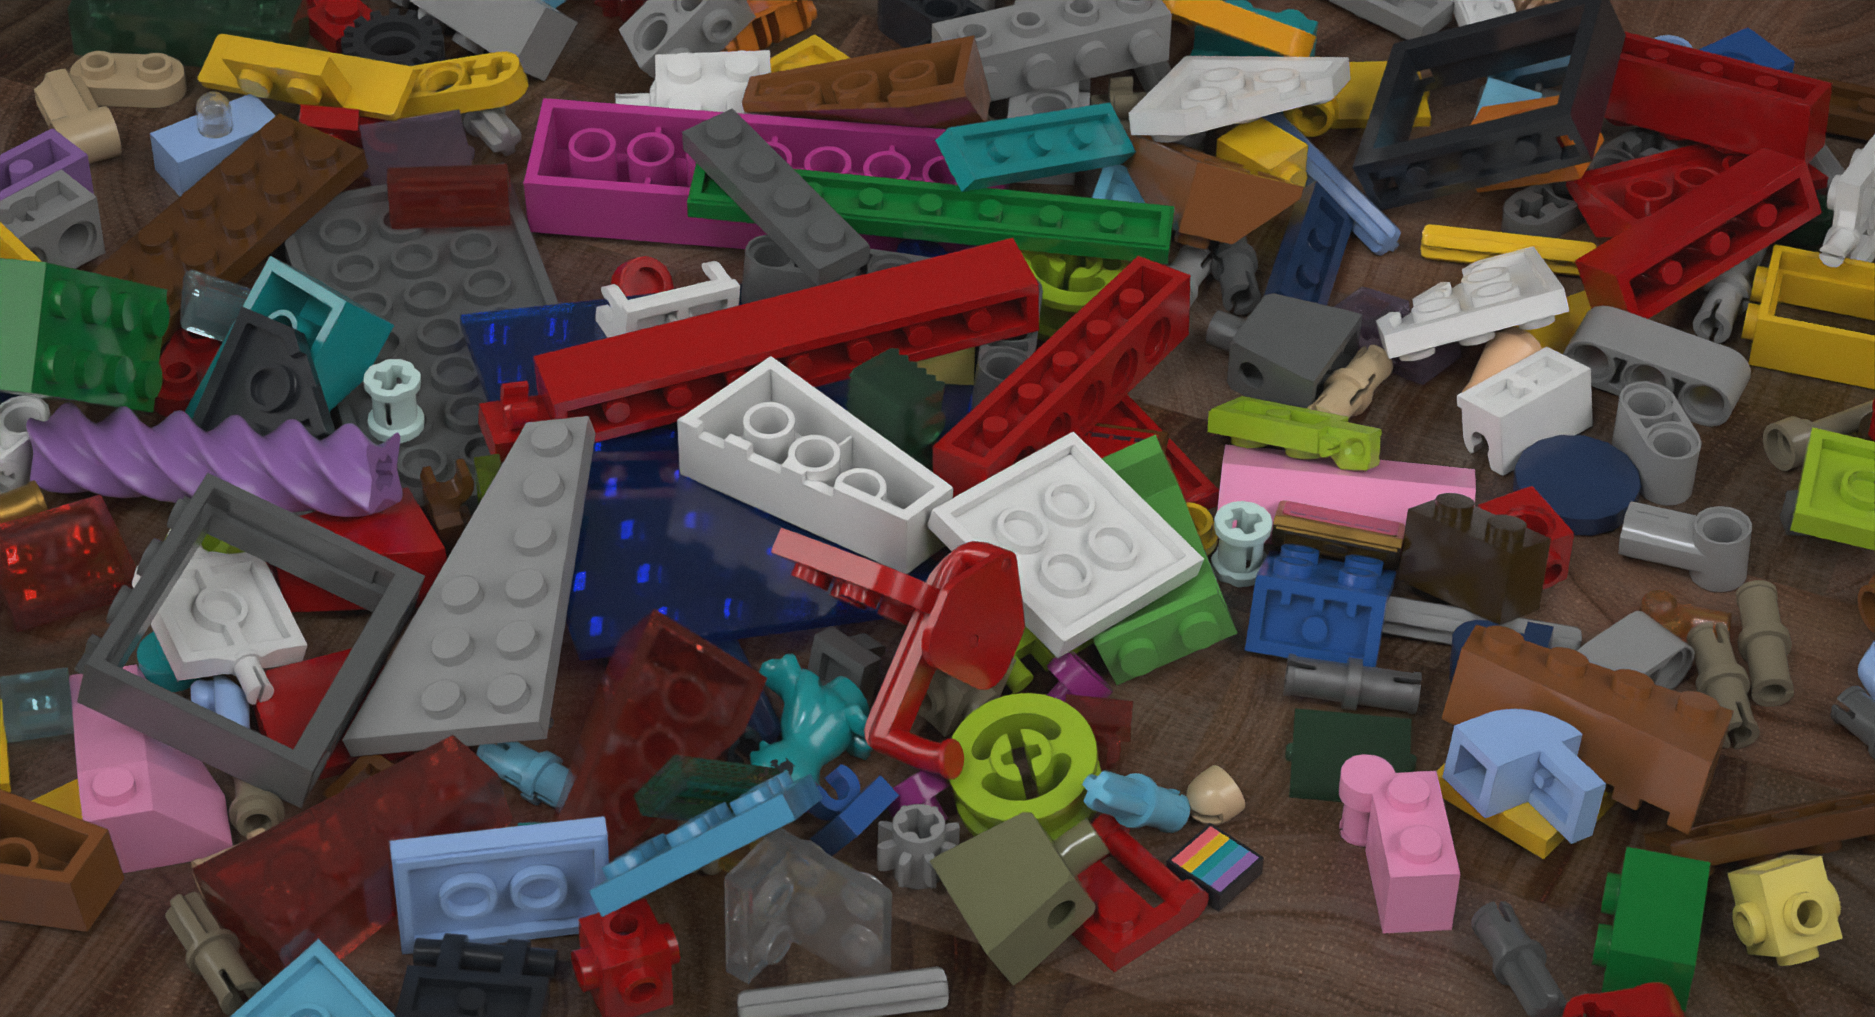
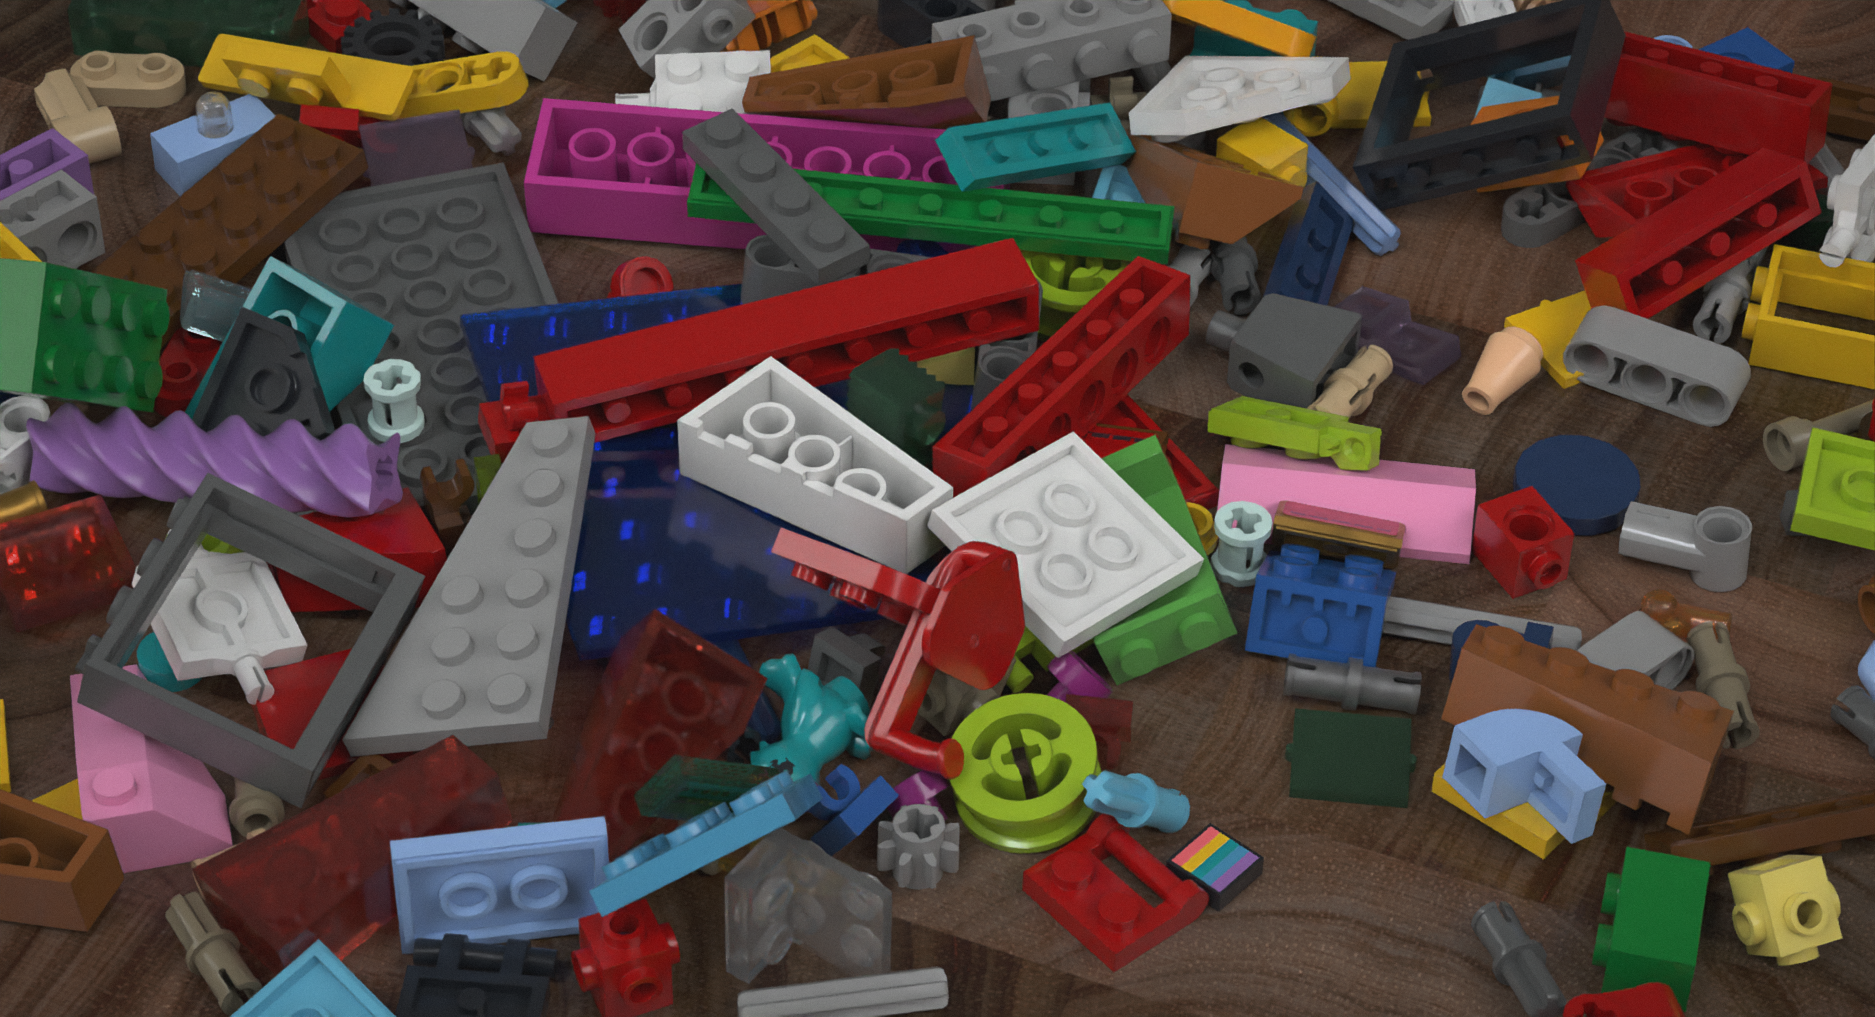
(37, 704): clear light blue plate -> none
(223, 698): light blue arm -> none
(449, 196): clear red panel -> none
(533, 773): medium azure pin -> none
(667, 306): white hinge -> none
(1021, 888): olive torso -> none
(1214, 797): tan hinge -> none
(1405, 840): bright pink hinge -> none
(1472, 245): yellow axle -> none
(1474, 558): dark brown brick -> none
(1492, 297): white plate -> none
(1526, 404): white hinge -> none
(1657, 441): light grey beam -> none
(1764, 643): dark tan pin -> none

